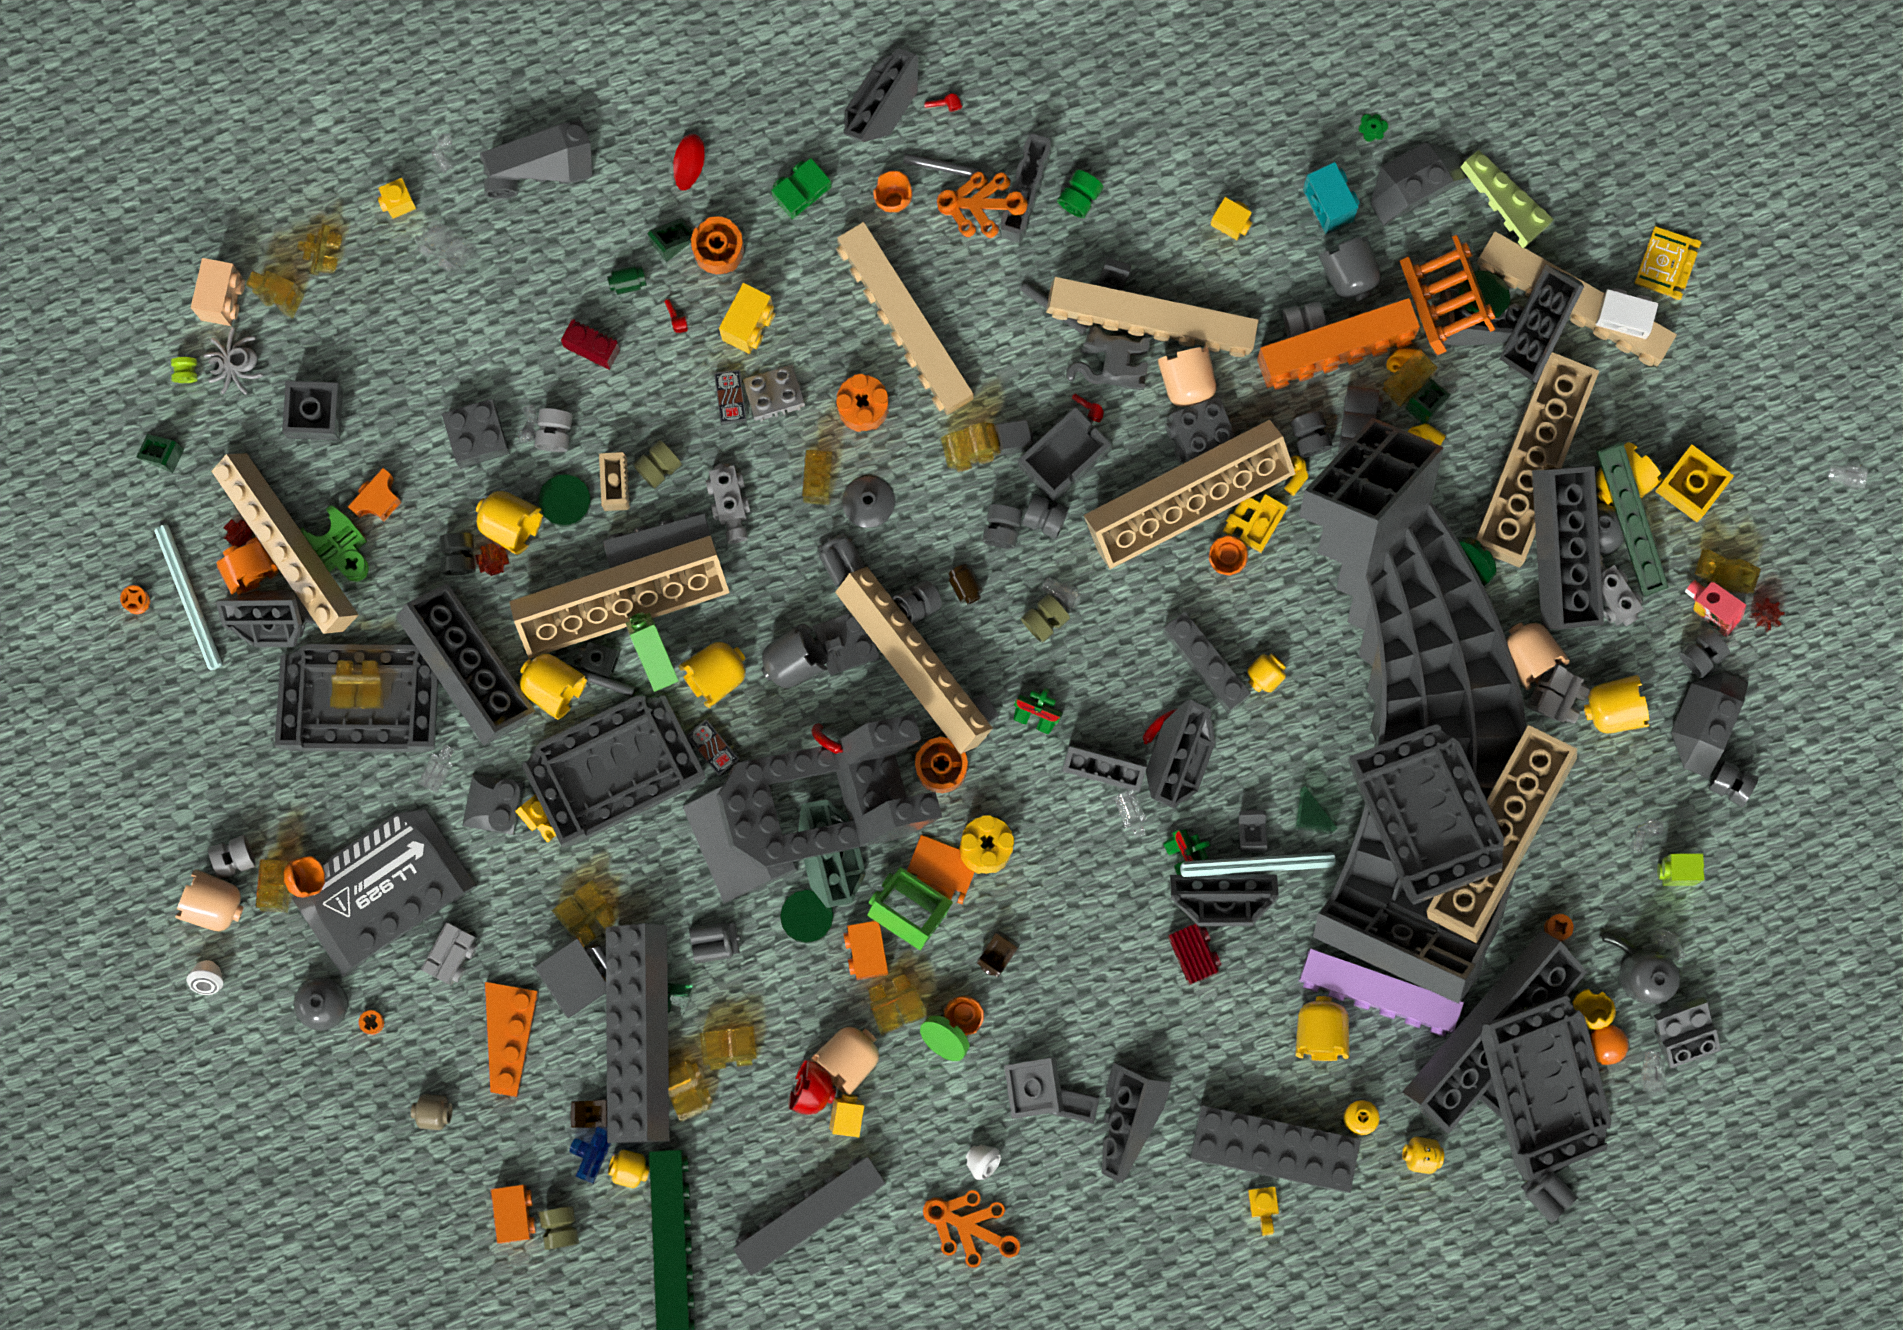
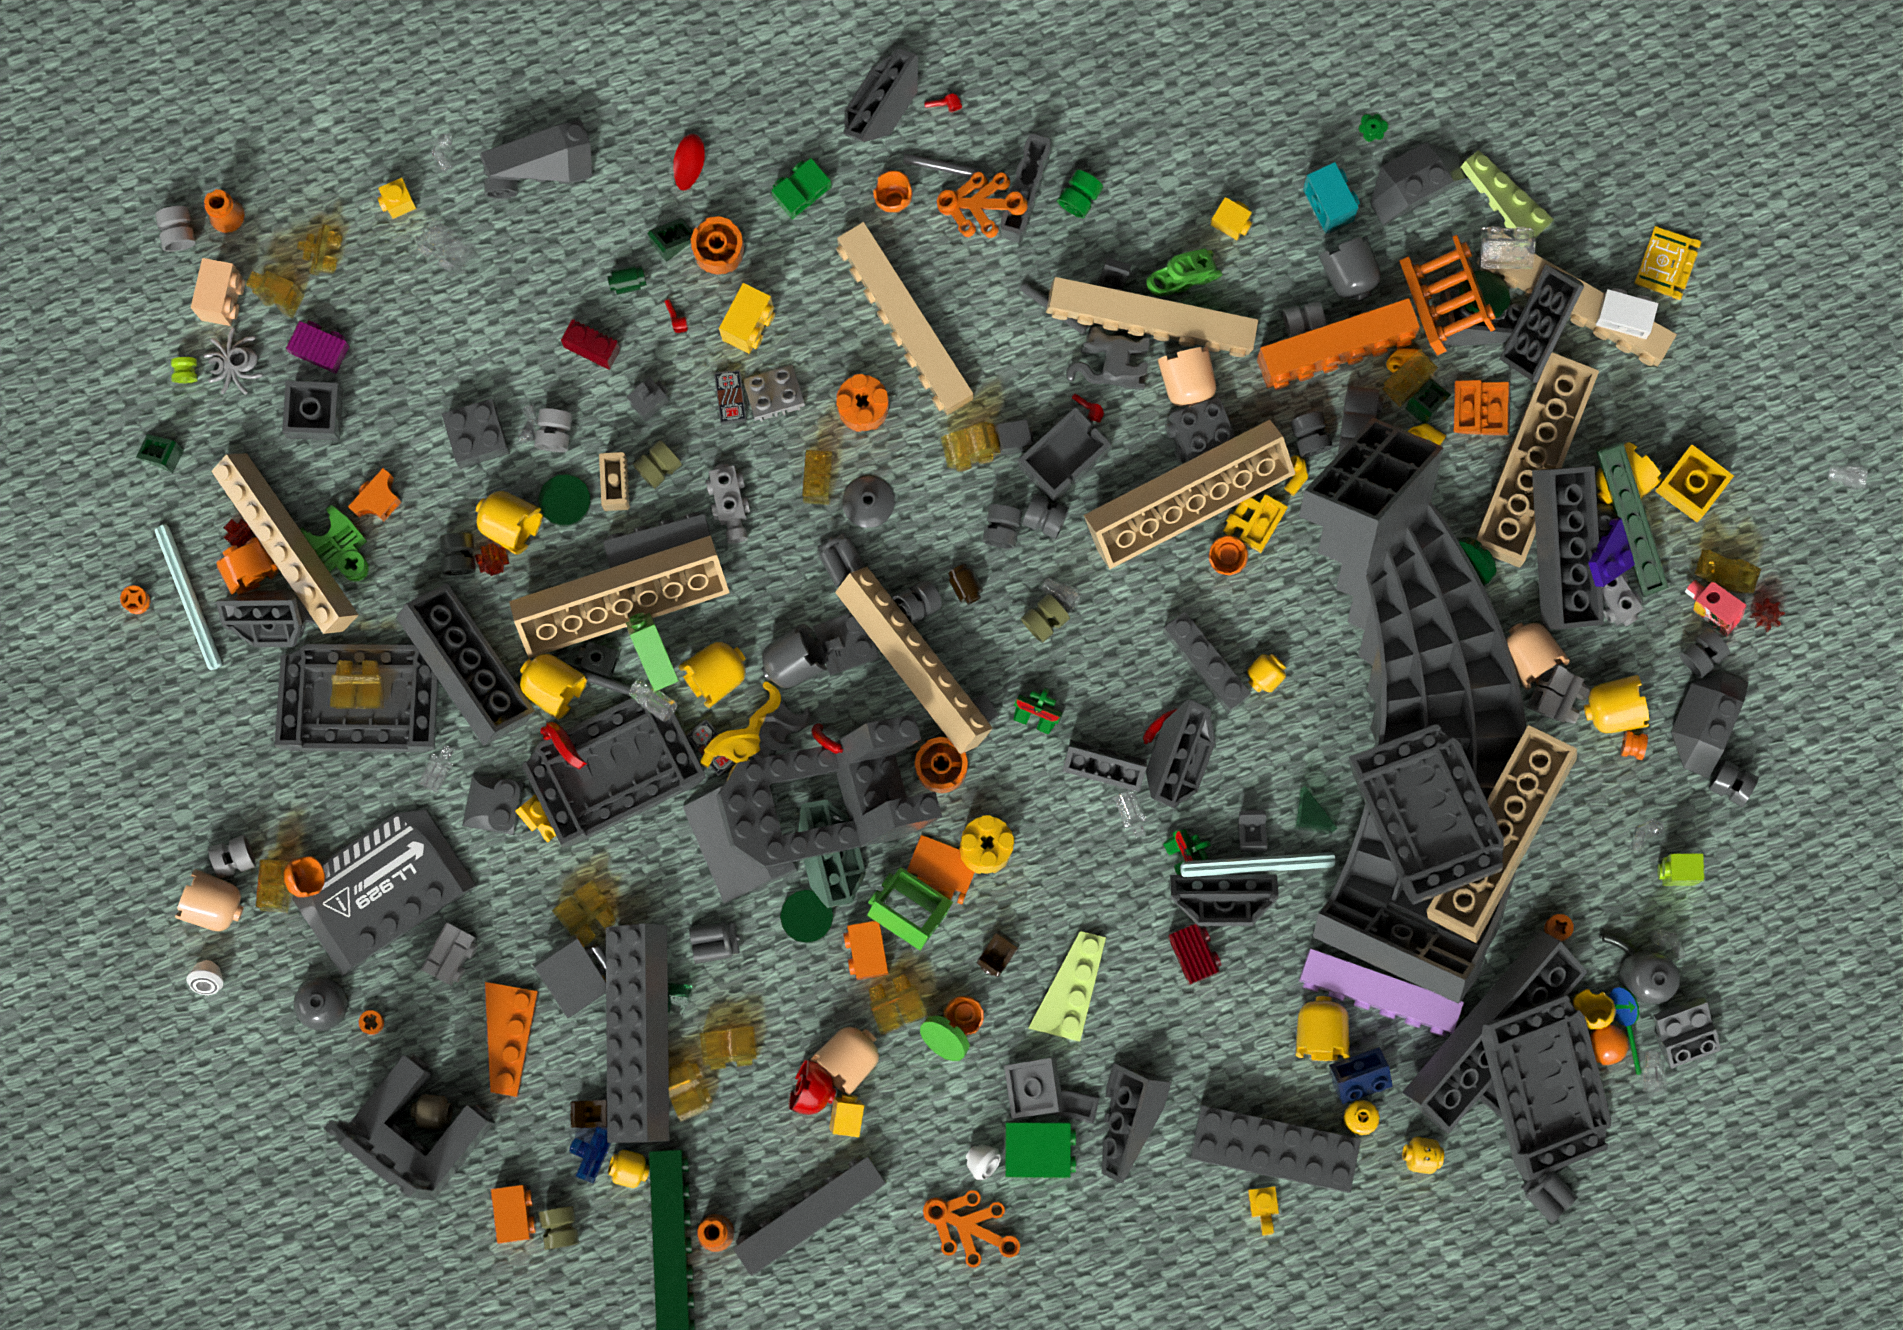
(175, 229): none -> light grey wheel
(224, 212): none -> orange plant
(318, 346): none -> magenta brick
(385, 1146): none -> dark grey bracket
(562, 743): none -> red arm
(648, 398): none -> dark grey brick
(655, 702): none -> clear hinge
(725, 1236): none -> orange plant
(763, 735): none -> piece
(1039, 1150): none -> green brick
(1070, 994): none -> yellowish green wing
(1184, 272): none -> bright green piece
(1361, 1075): none -> dark blue brick
(1482, 407): none -> orange slope
(1507, 248): none -> clear bracket
(1612, 555): none -> dark purple wing
(1627, 1014): none -> piece
(1634, 745): none -> orange wheel

